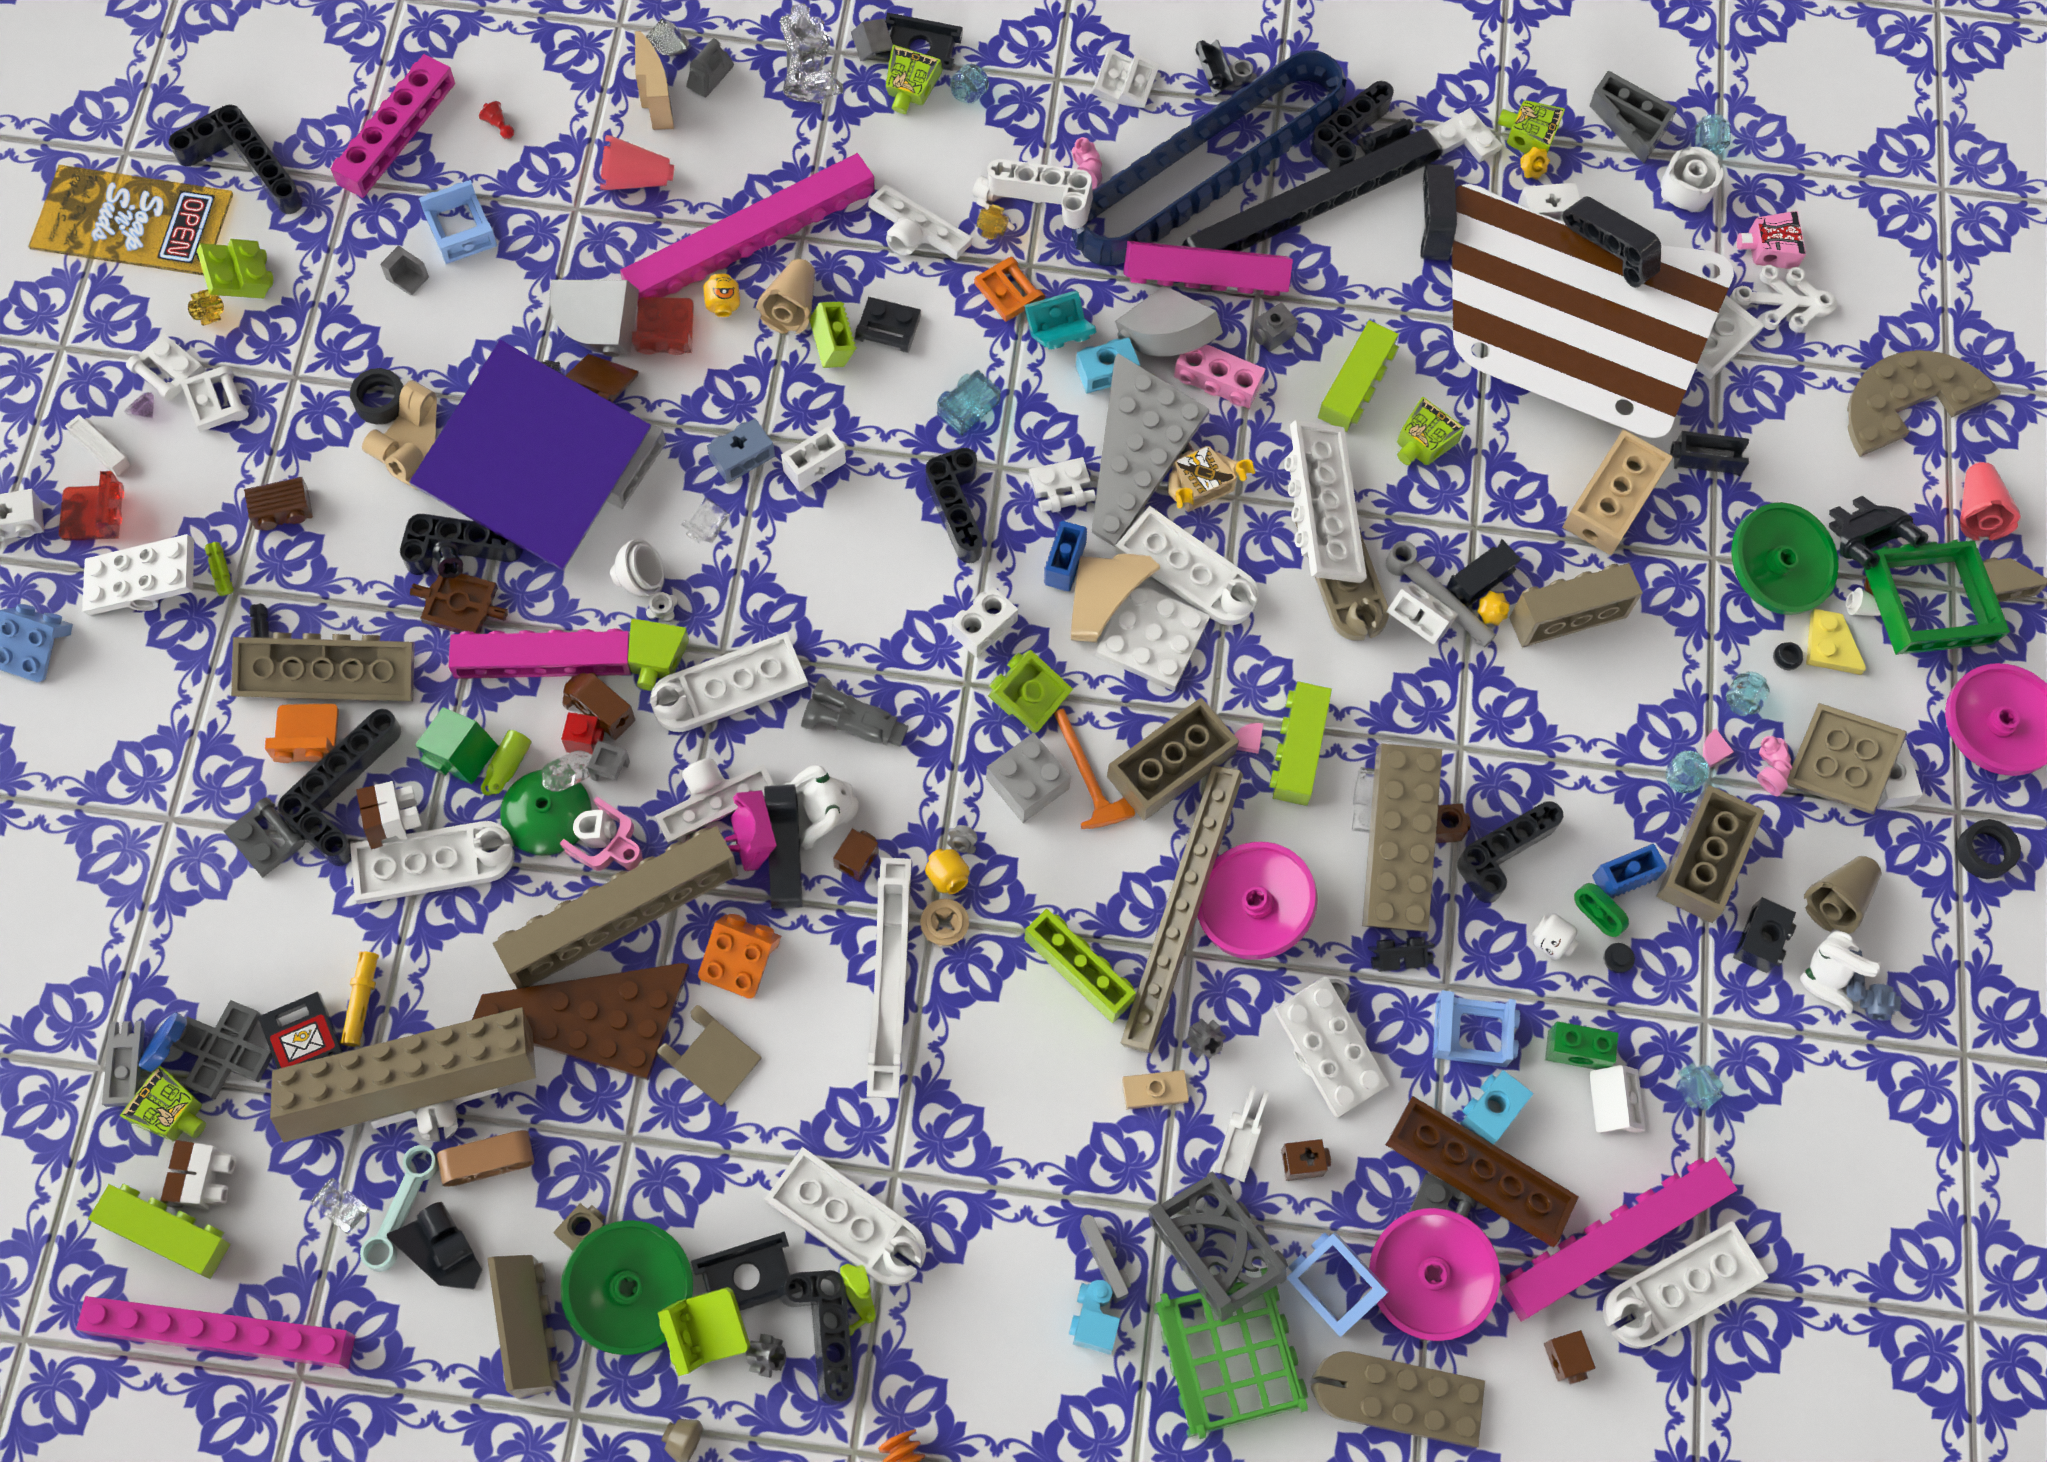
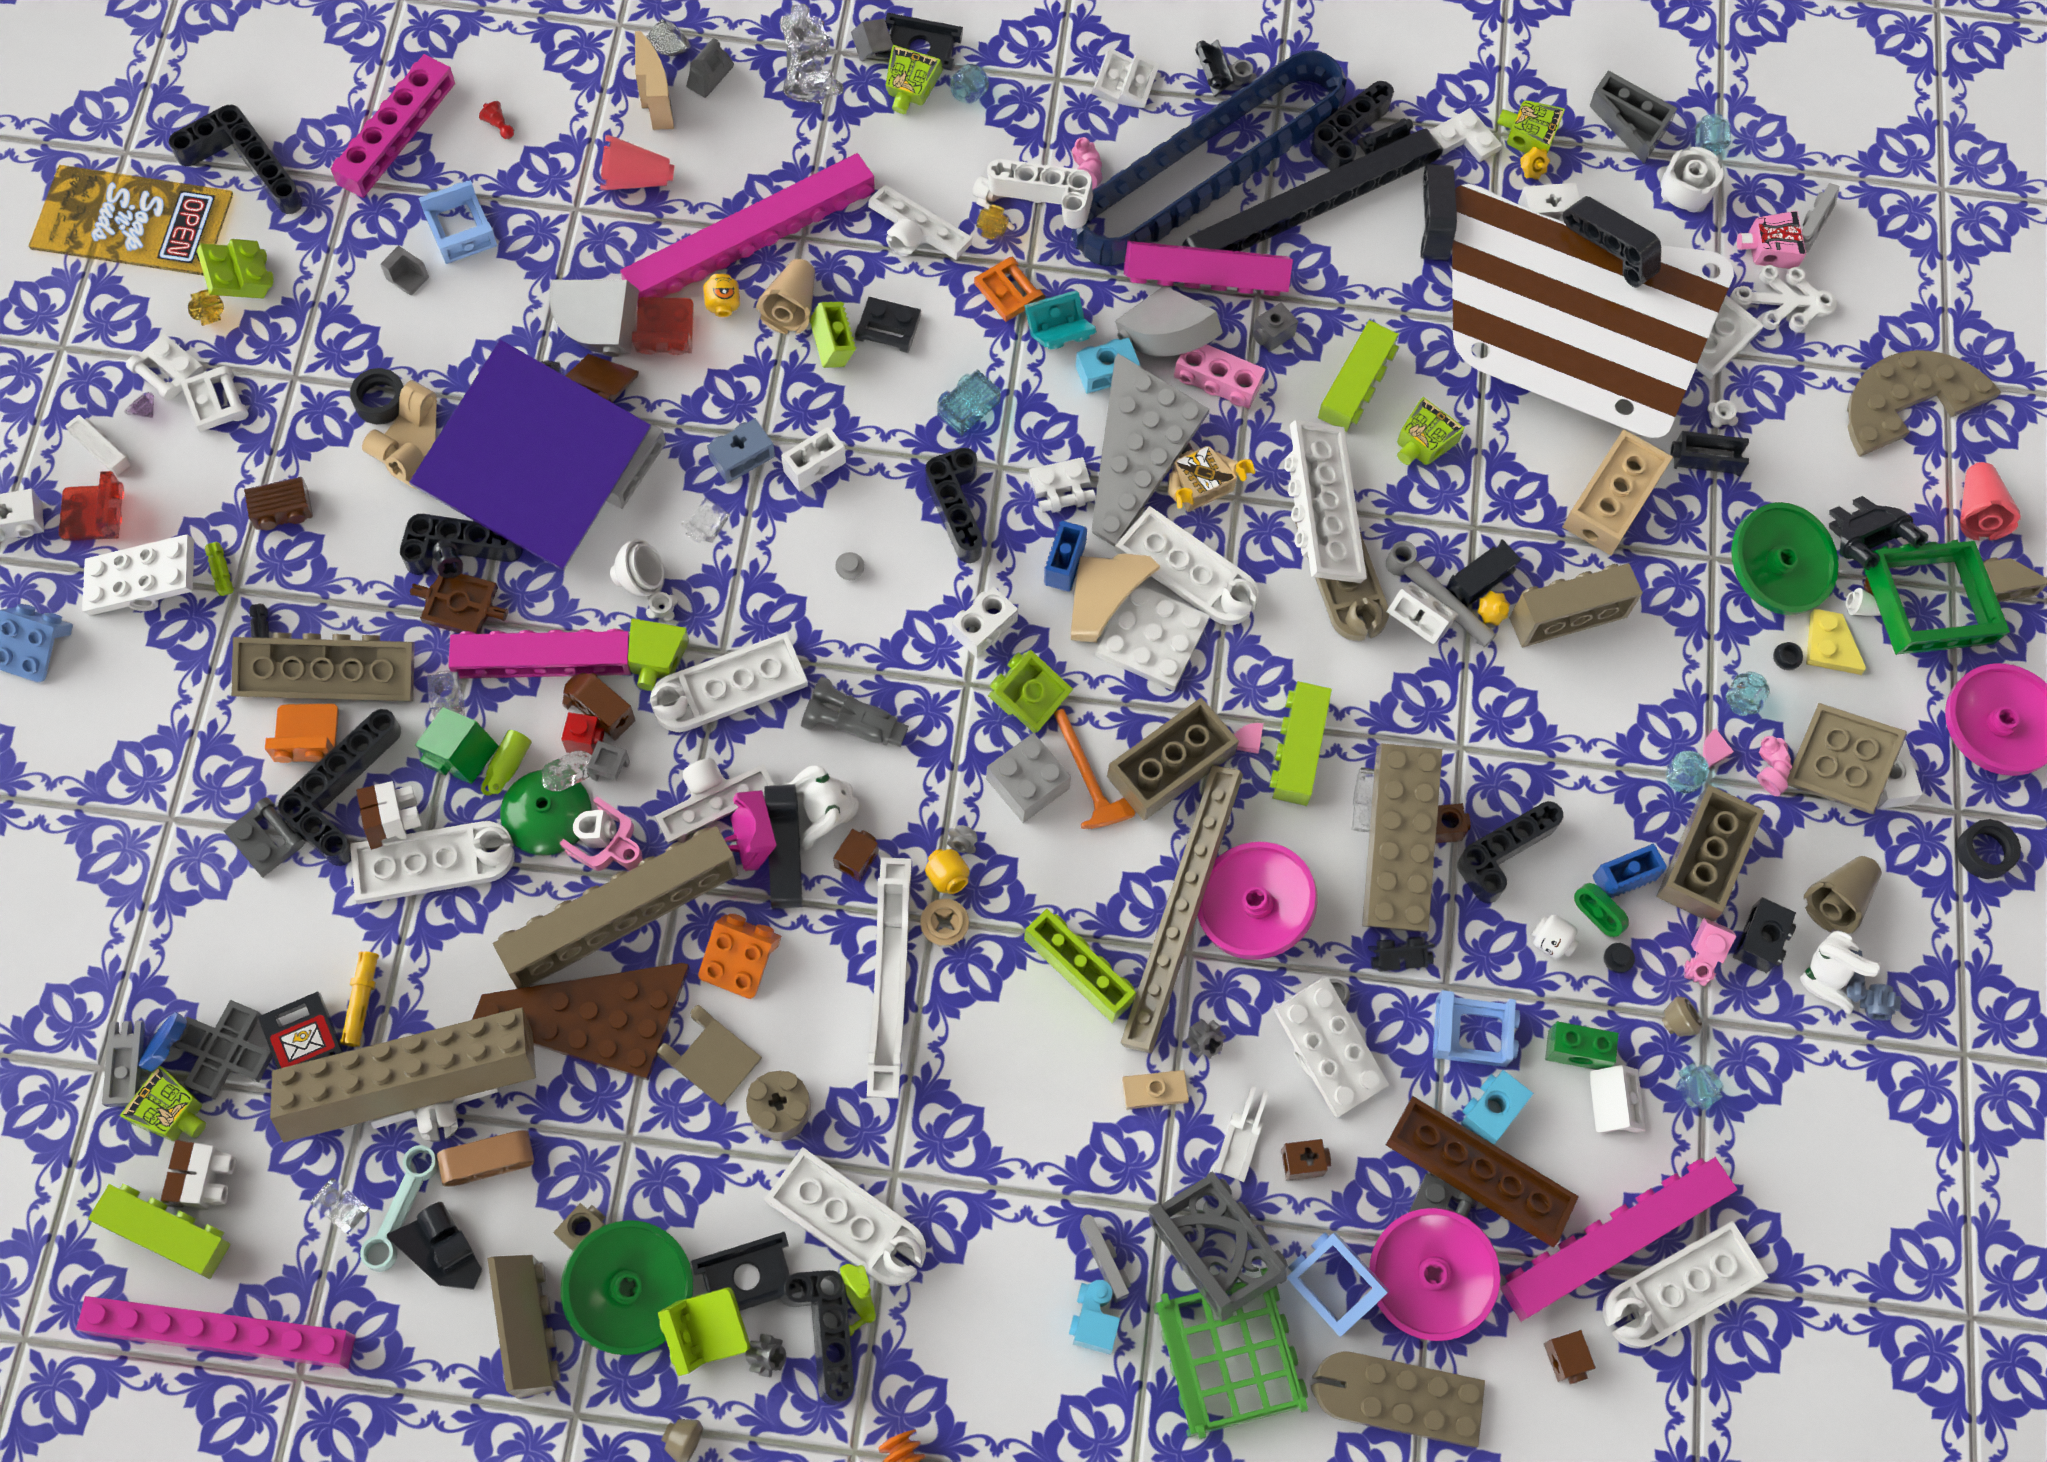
(443, 681): none -> clear brick
(776, 1087): none -> dark tan brick
(849, 566): none -> light grey plate
(1682, 1018): none -> dark tan cone
(1711, 945): none -> bright pink brick
(1725, 407): none -> white plate
(1817, 218): none -> light grey hinge

